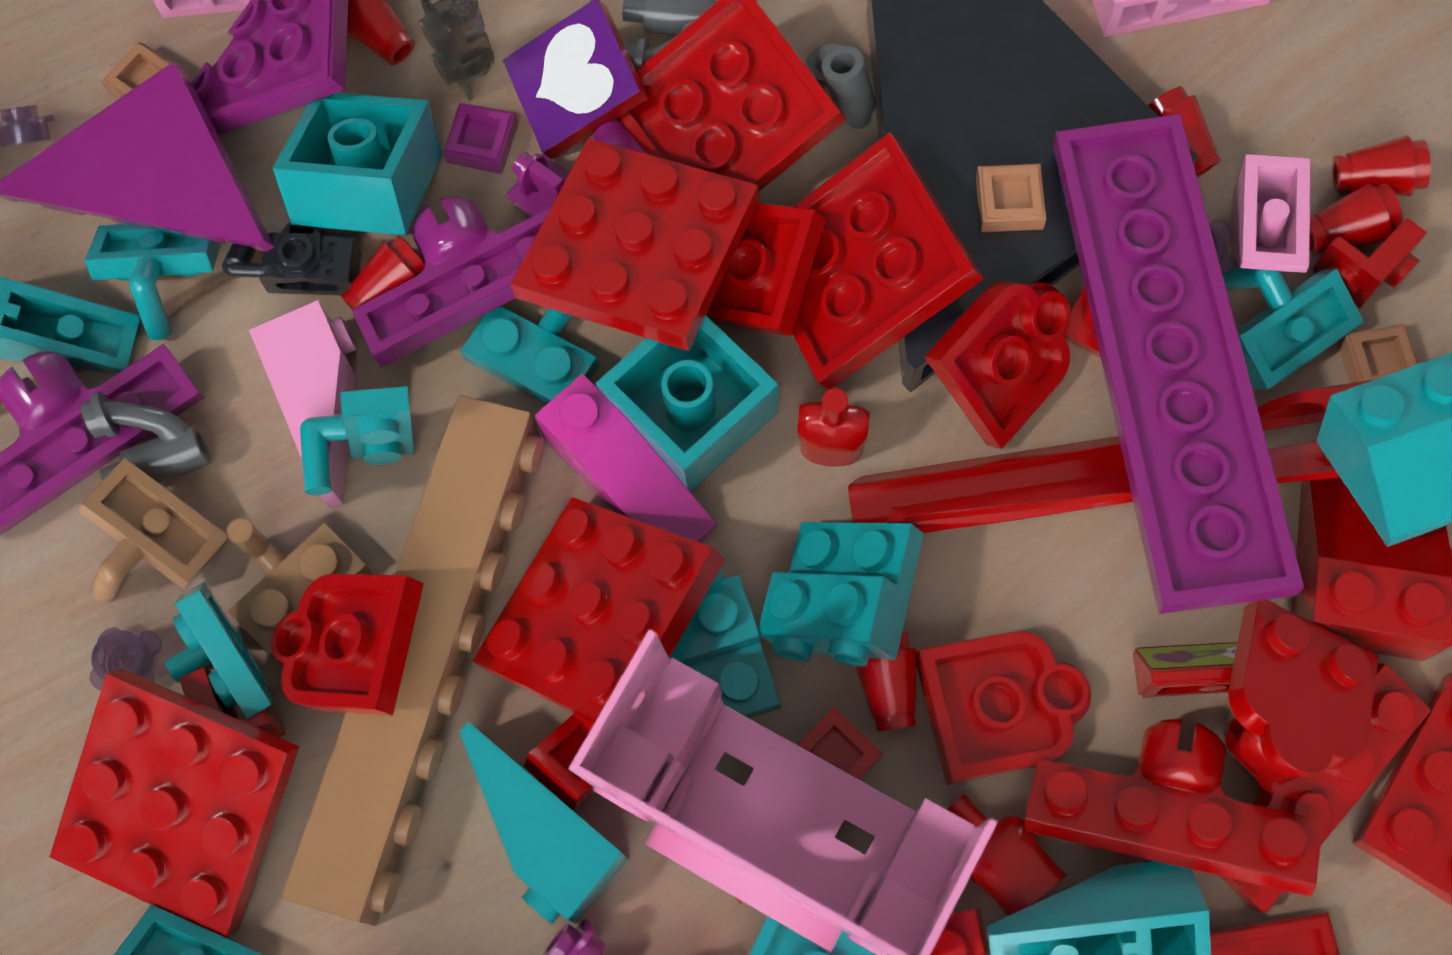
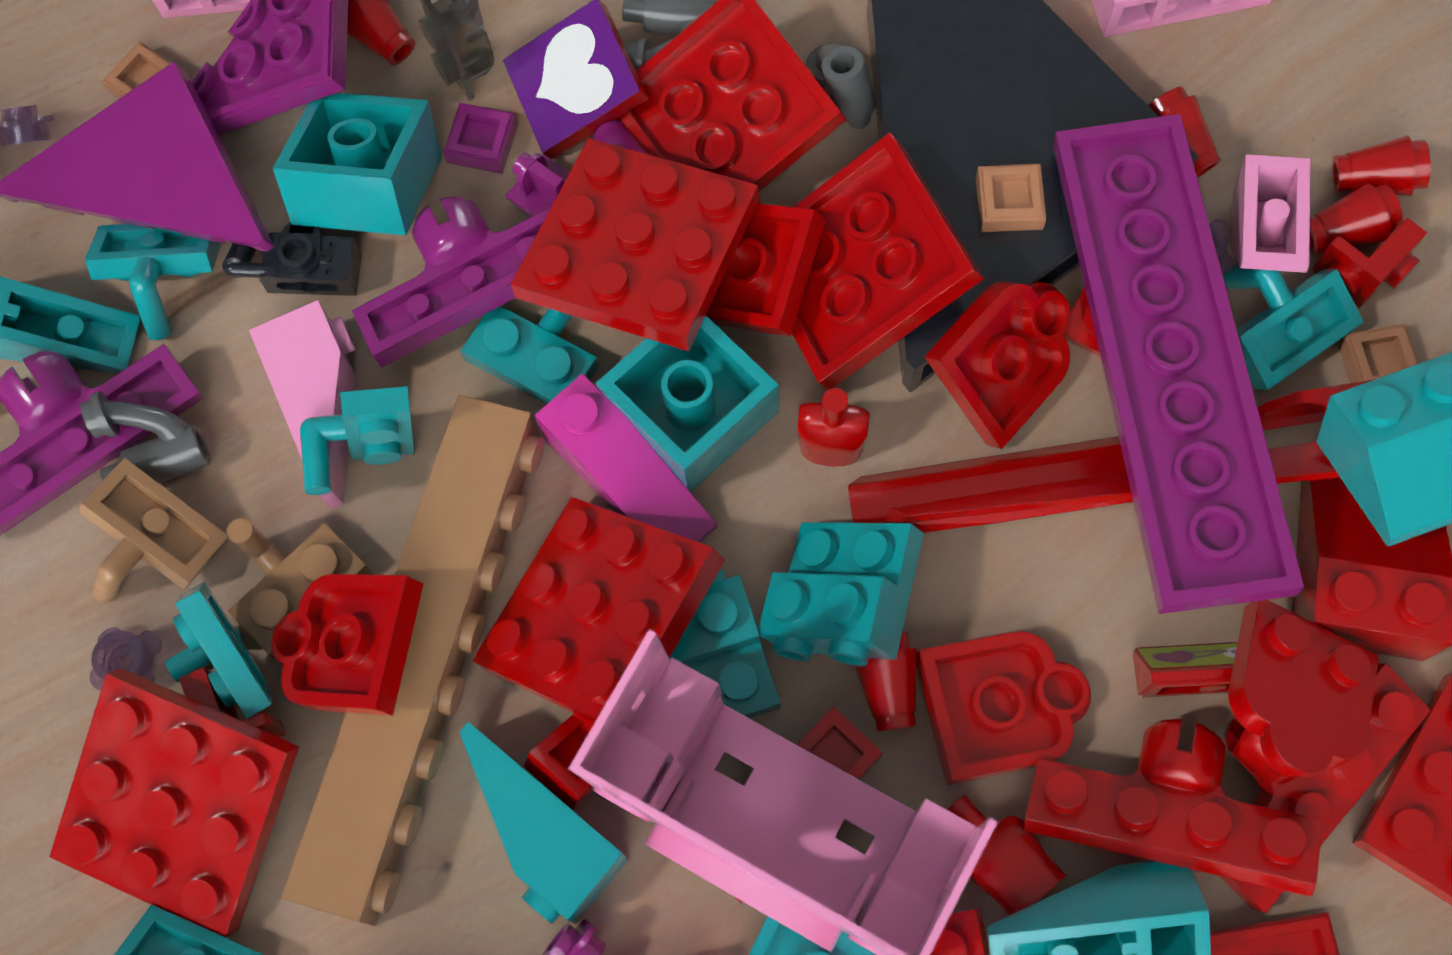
(385, 270): red cone -> none

